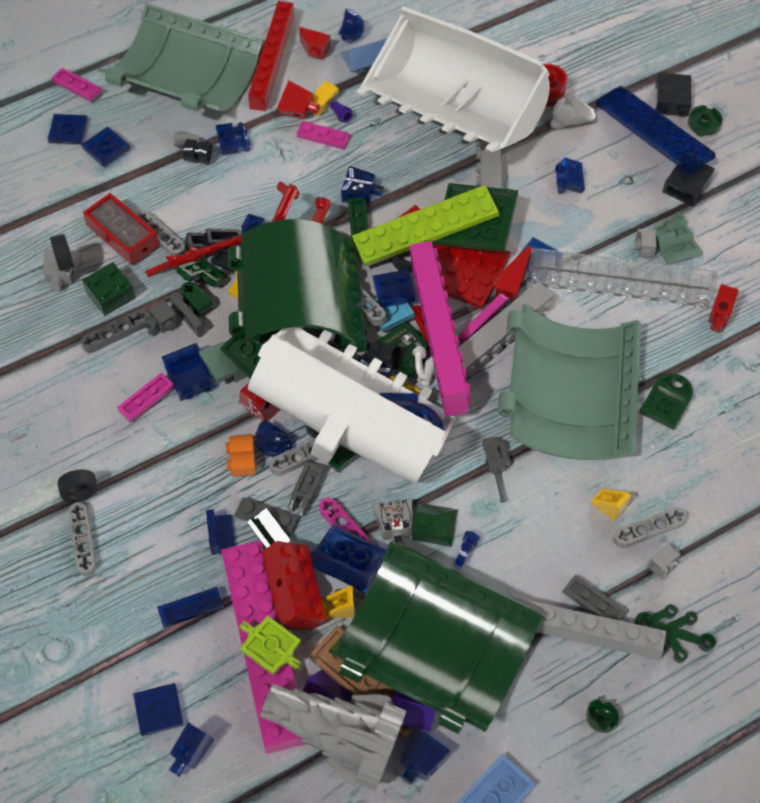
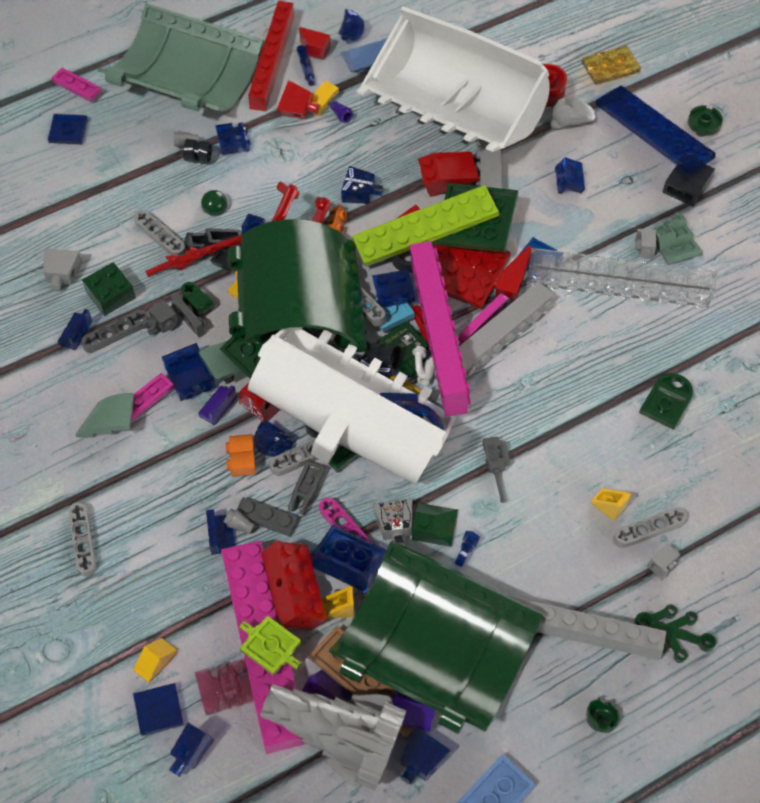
(61, 252): black tyre -> none
(75, 330): none -> clear blue panel
(77, 485): black tyre -> none
(105, 146): clear blue plate -> none
(108, 415): none -> sand green slope
(121, 228): brick -> none
(153, 659): none -> yellow slope
(190, 607): clear blue plate -> none
(202, 269): dark green plate -> none
(214, 202): none -> dark green hair
(218, 404): none -> dark purple panel
(218, 688): none -> clear pink wheel
(236, 520): none -> light grey cone
(268, 528): panel -> none
(305, 63): none -> clear blue piece
(323, 135): dark pink plate -> none
(337, 217): none -> orange hinge
(357, 215): dark green plate -> none
(446, 168): none -> red slope
(572, 387): sand green panel -> none
(592, 599): dark grey plate -> none
(611, 65): none -> clear yellow plate
(673, 94): black panel -> none
(722, 307): red torso -> none

